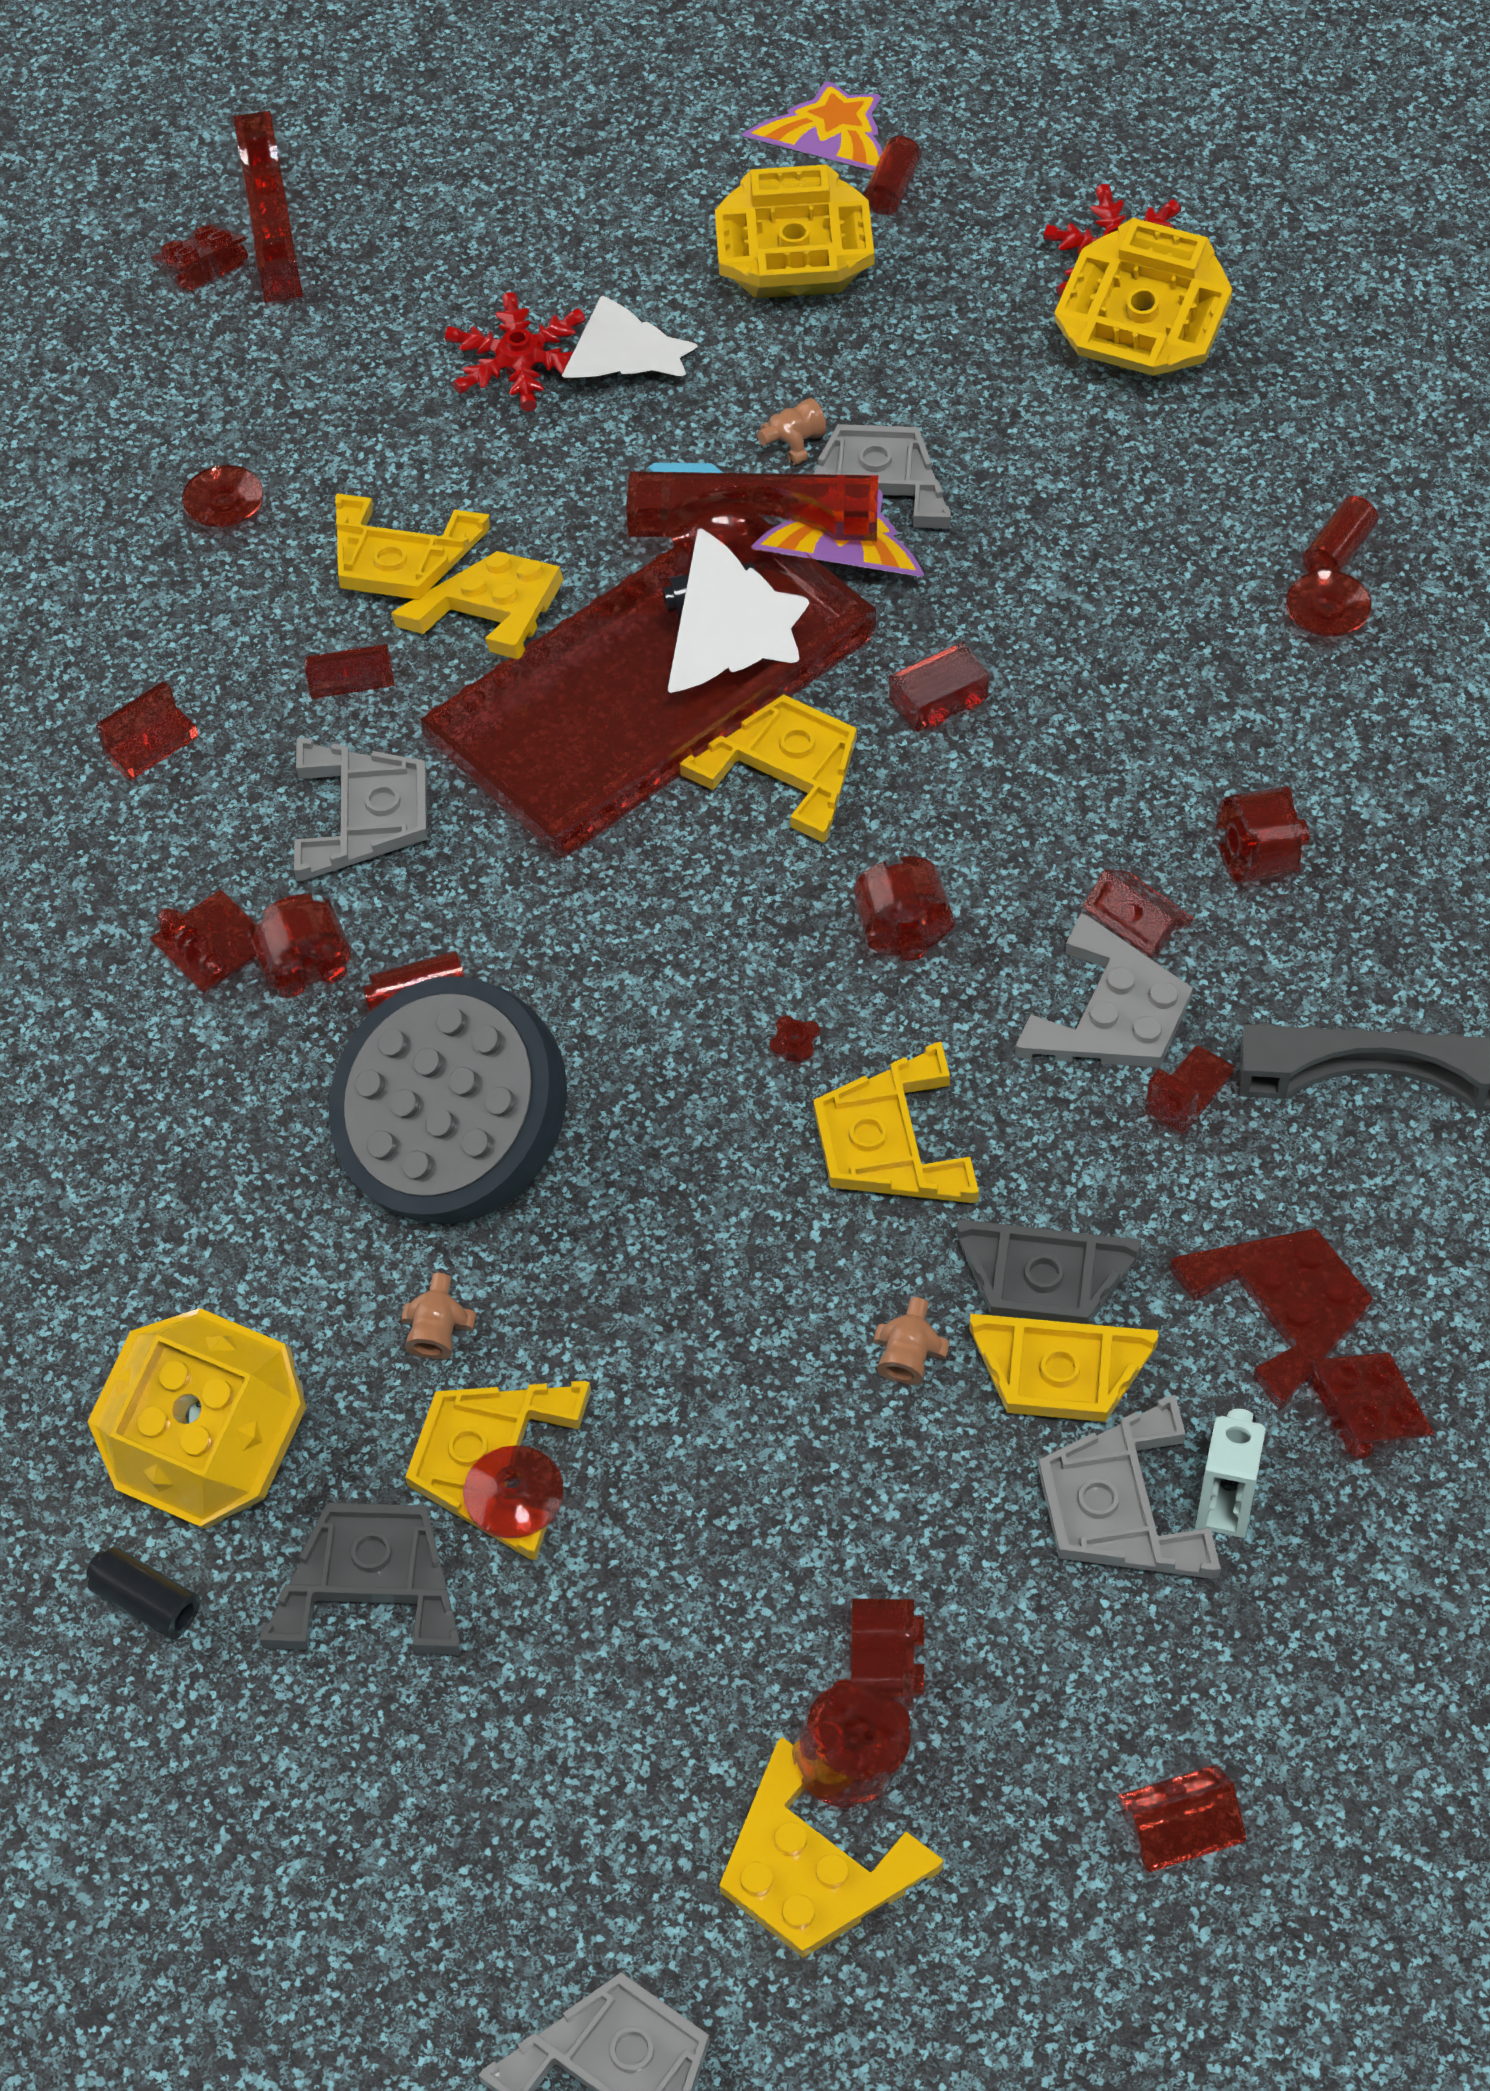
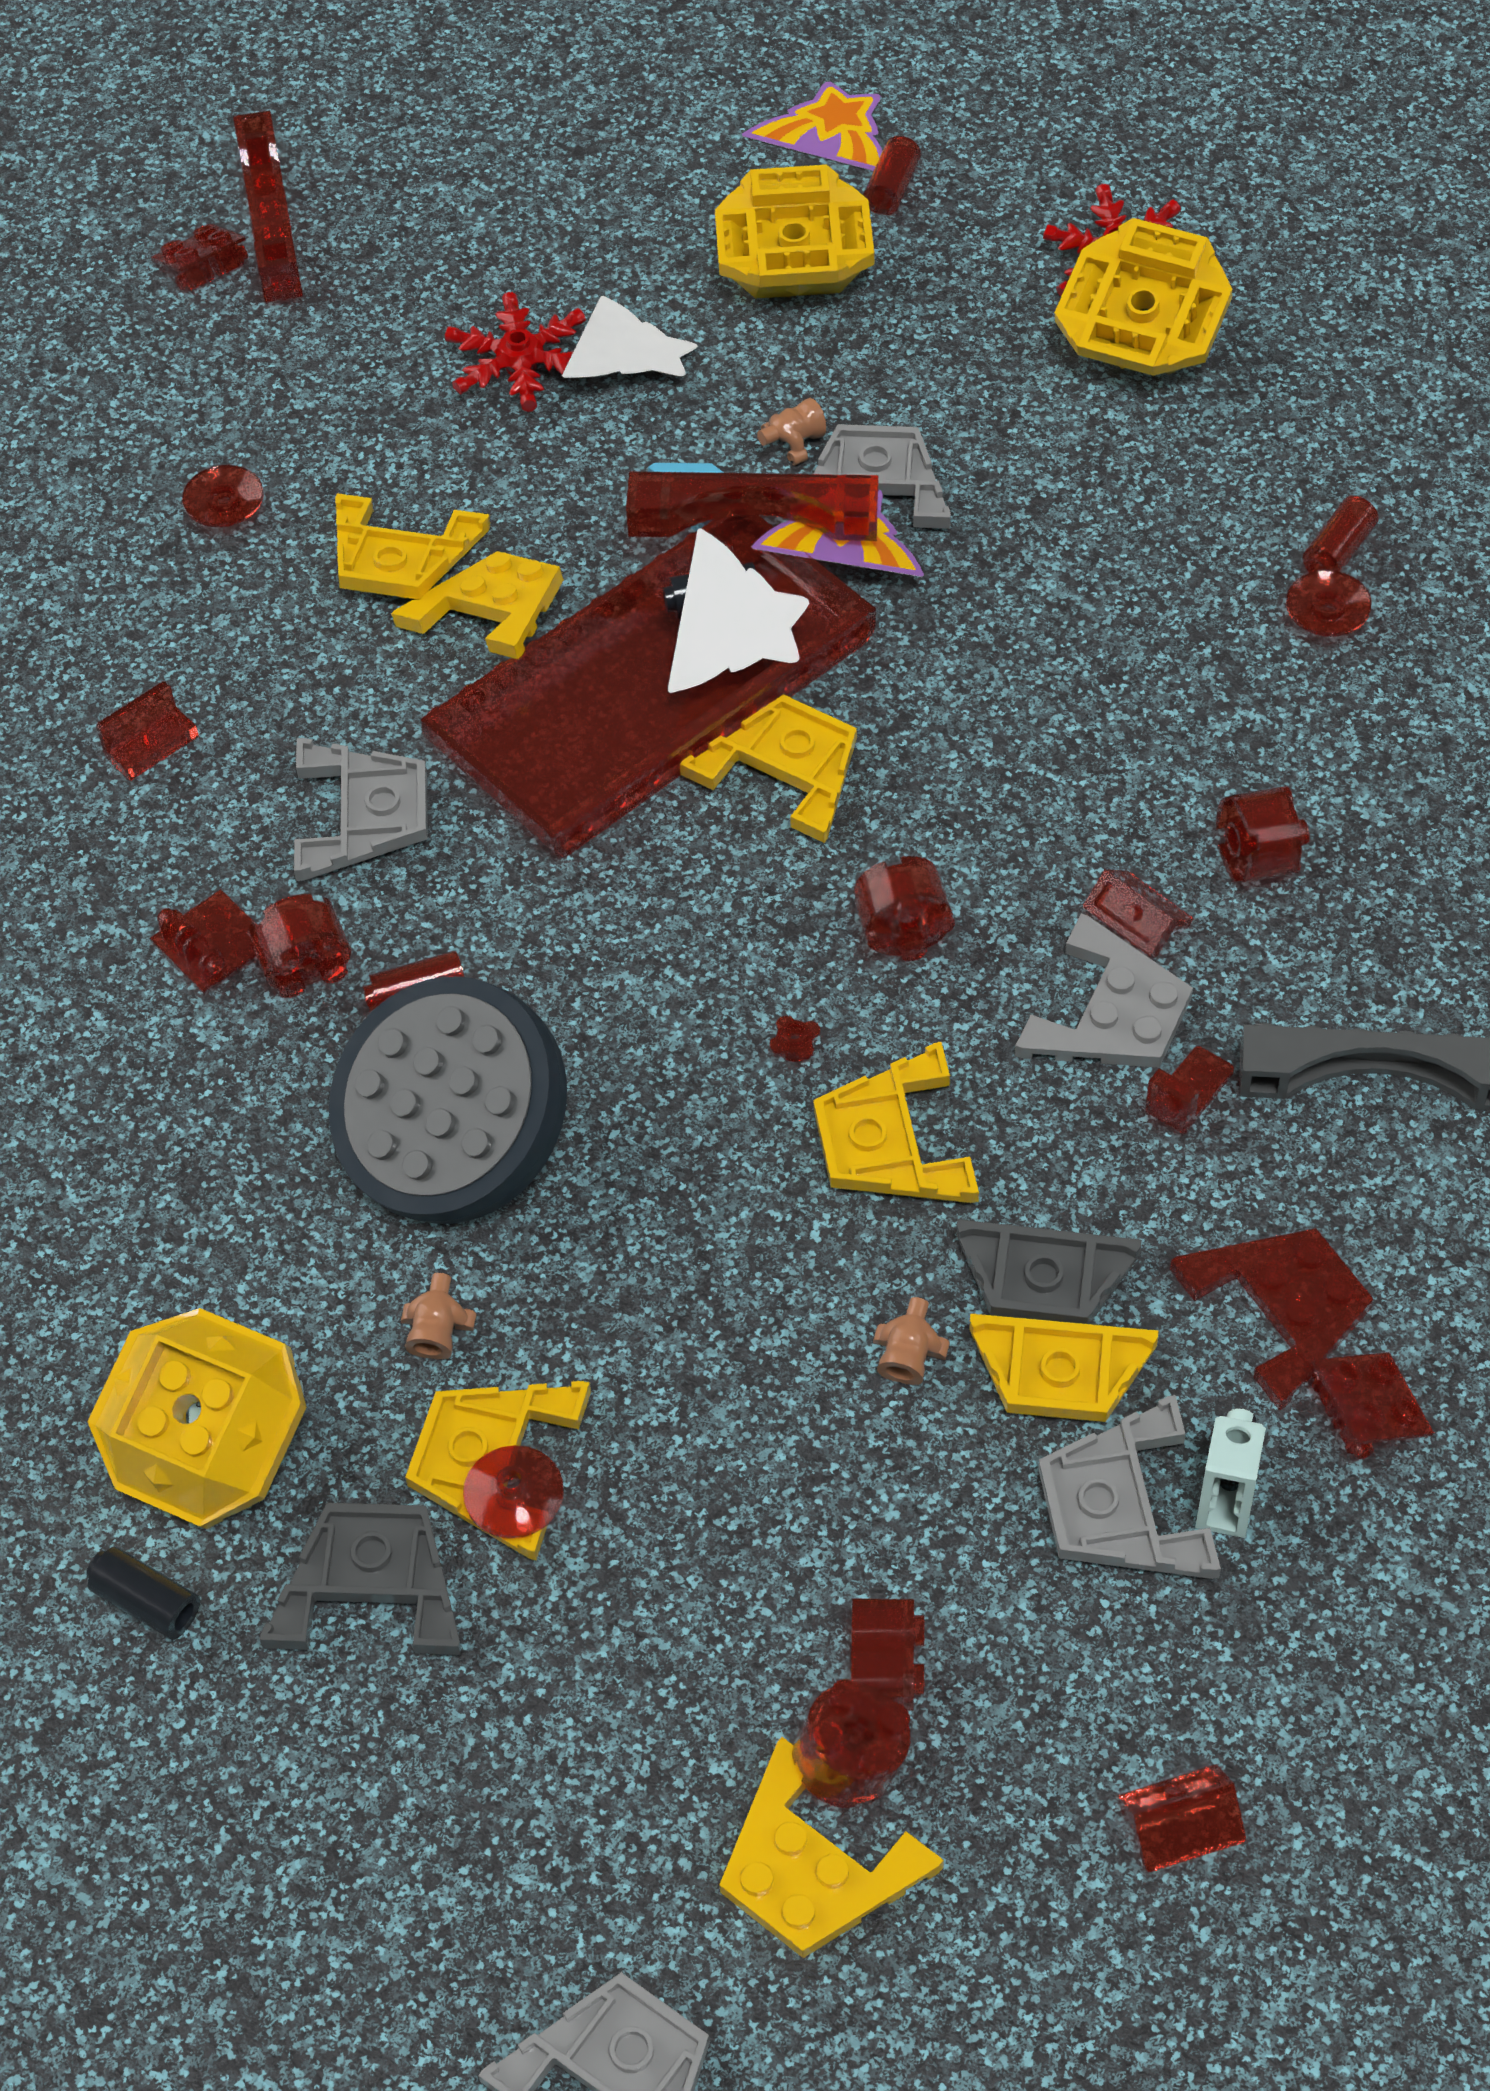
(349, 671): clear red panel -> none
(721, 523): clear red plant -> none
(939, 687): clear red brick -> none

